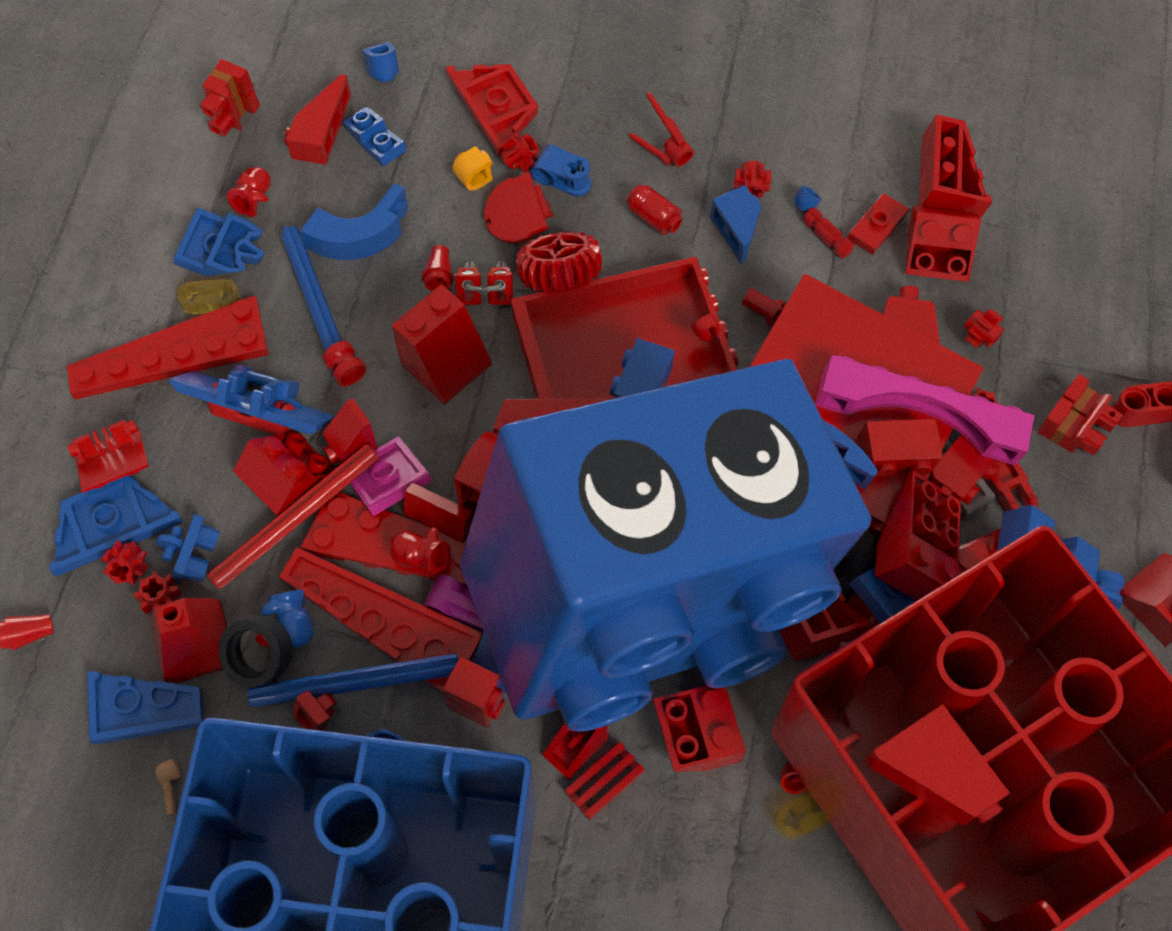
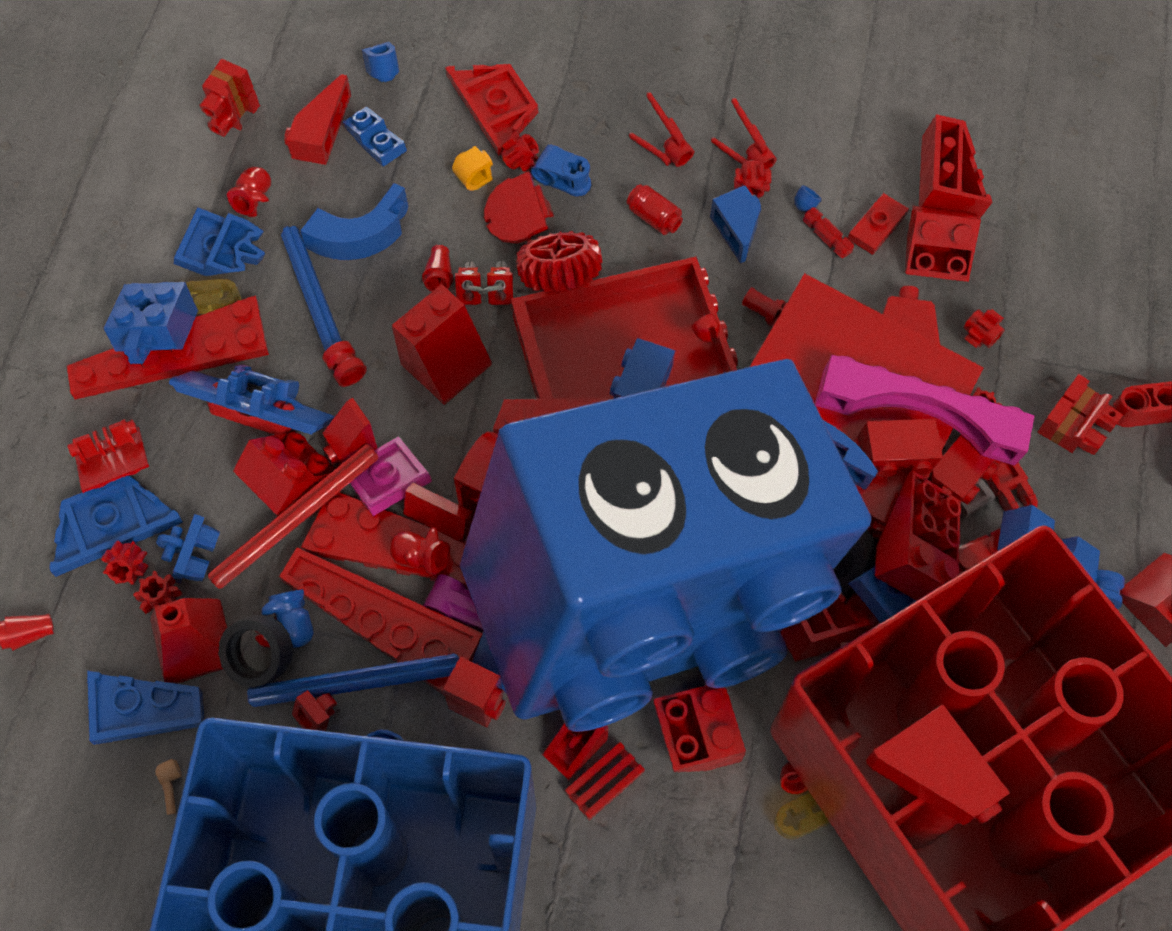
(150, 319): none -> blue hinge
(757, 151): none -> red plant

